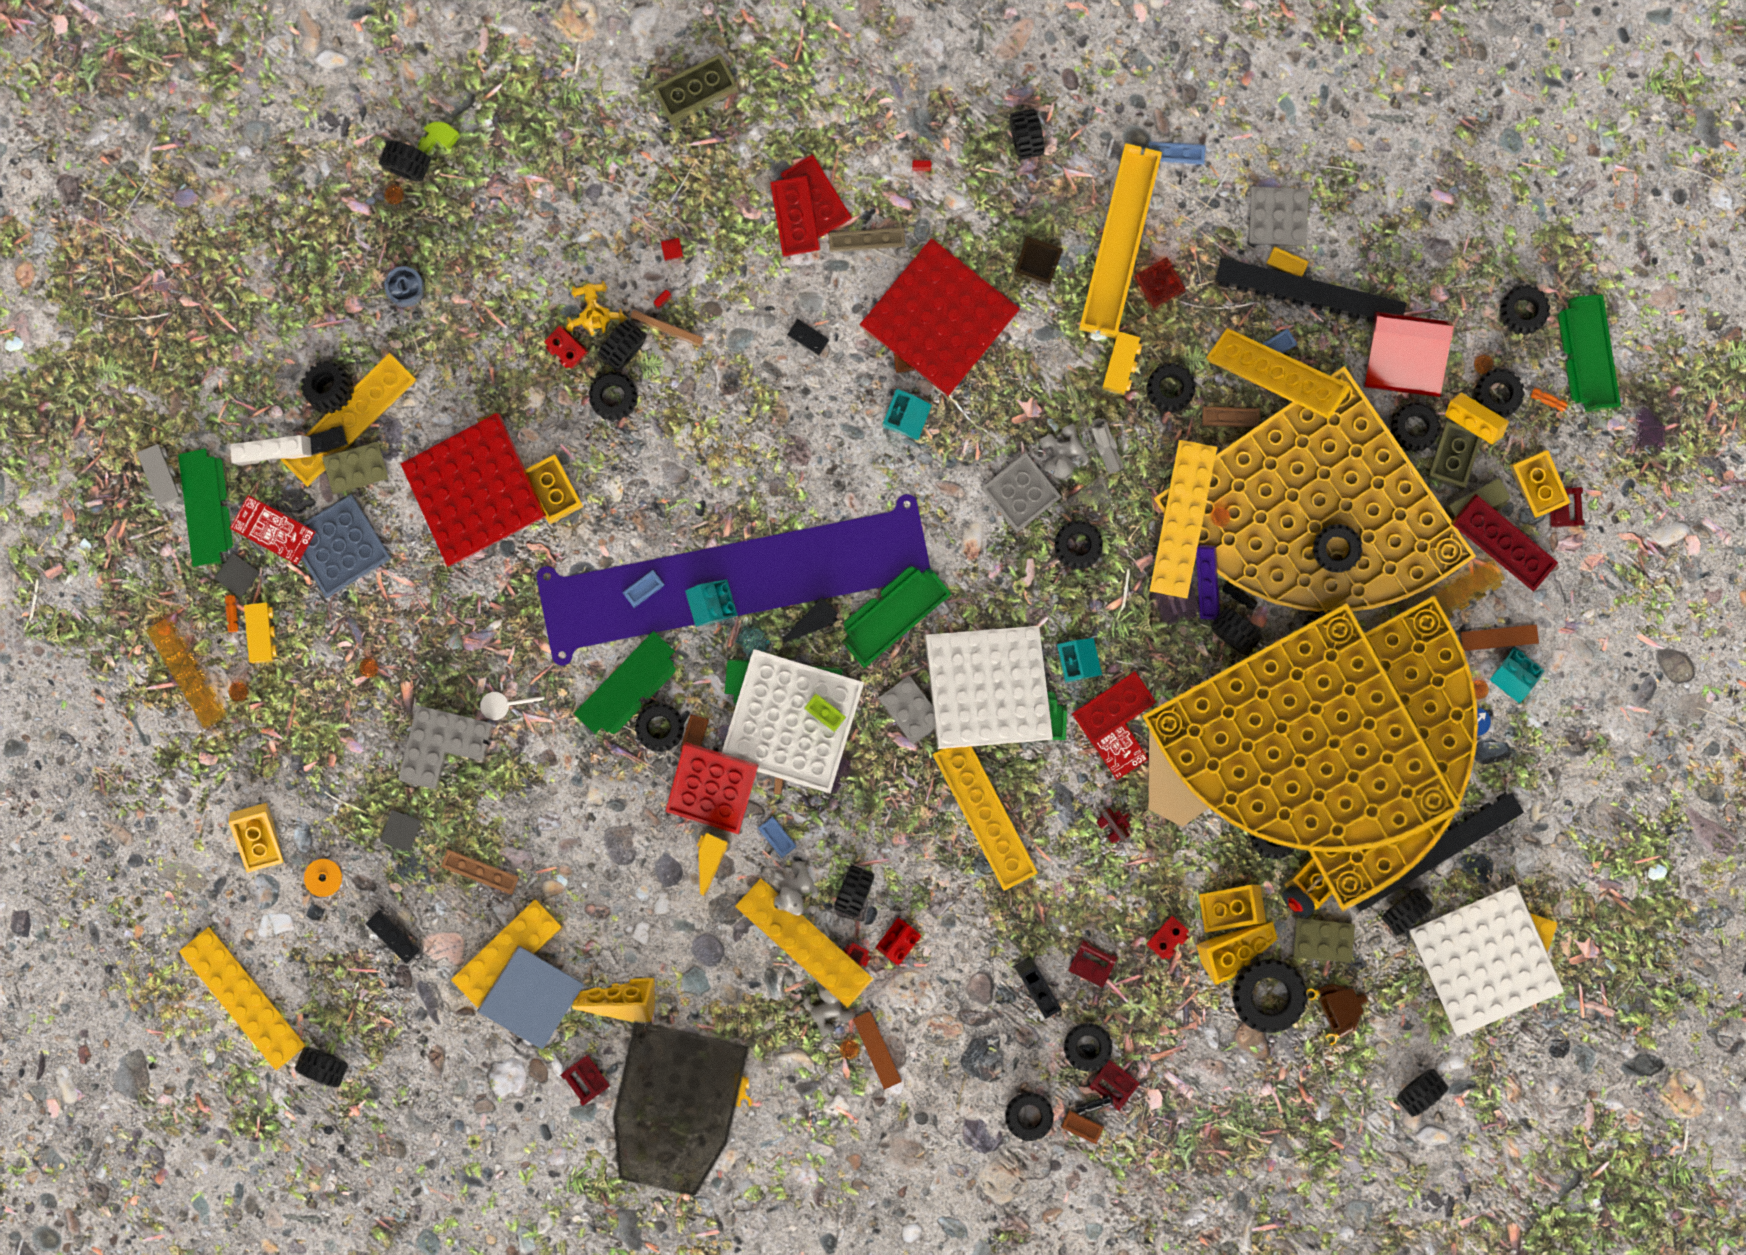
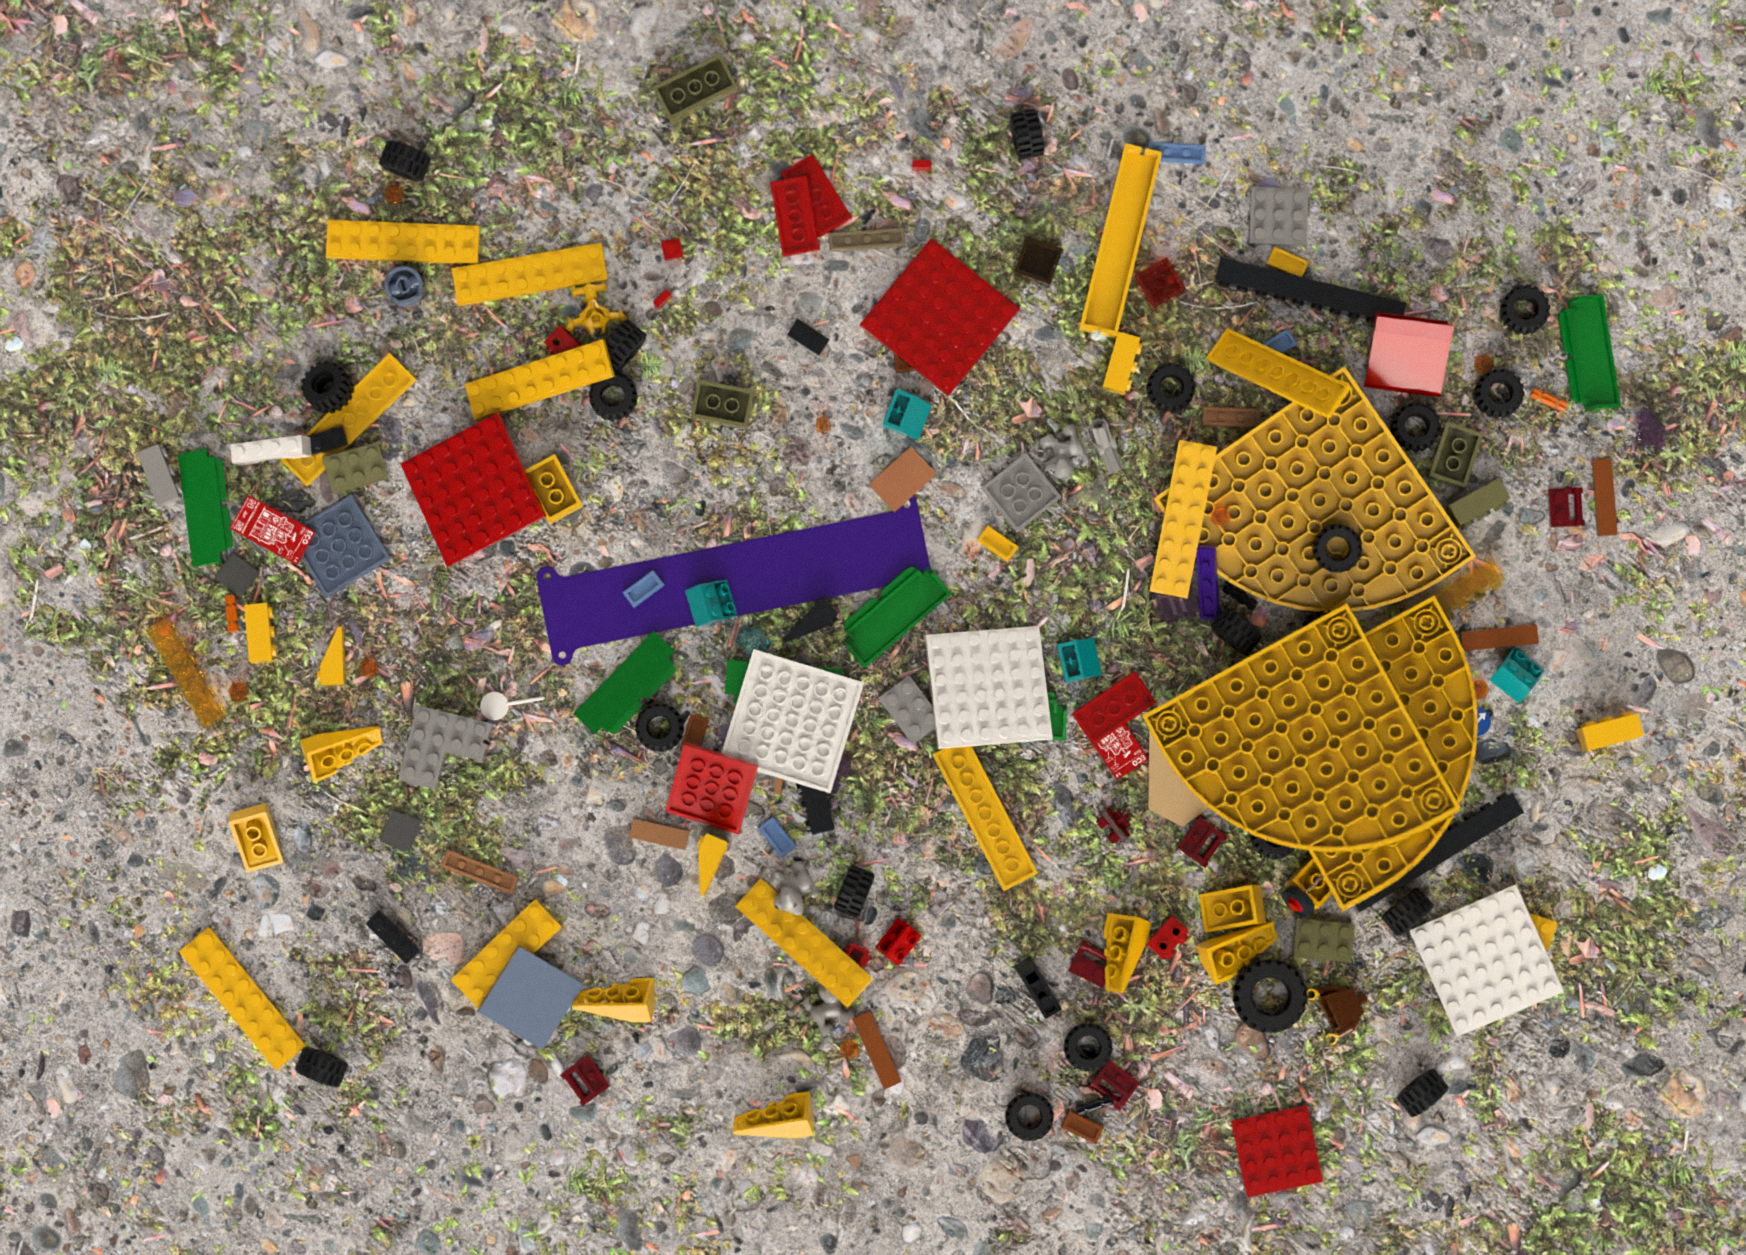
(332, 667): none -> yellow slope
(332, 750): none -> yellow wedge
(333, 877): light orange plate -> none
(402, 242): none -> yellow plate
(440, 133): lime brick -> none
(529, 274): none -> yellow plate
(540, 379): none -> yellow plate
(659, 834): none -> medium nougat tile
(667, 328): medium nougat tile -> none
(675, 1106): clear smoke windscreen -> none
(722, 405): none -> olive brick
(745, 1085): yellow plate -> none
(783, 1119): none -> yellow wedge
(817, 810): none -> black brick
(823, 425): none -> clear orange plate
(825, 713): lime plate -> none
(902, 479): none -> nougat tile
(997, 543): none -> yellow tile
(1086, 530): black tyre -> none
(1124, 945): none -> yellow wedge
(1197, 837): none -> dark red plate
(1276, 1151): none -> red plate
(1476, 418): yellow brick -> none
(1504, 542): dark red plate -> none
(1540, 483): yellow slope -> none
(1604, 497): none -> dark orange tile
(1609, 731): none -> yellow brick

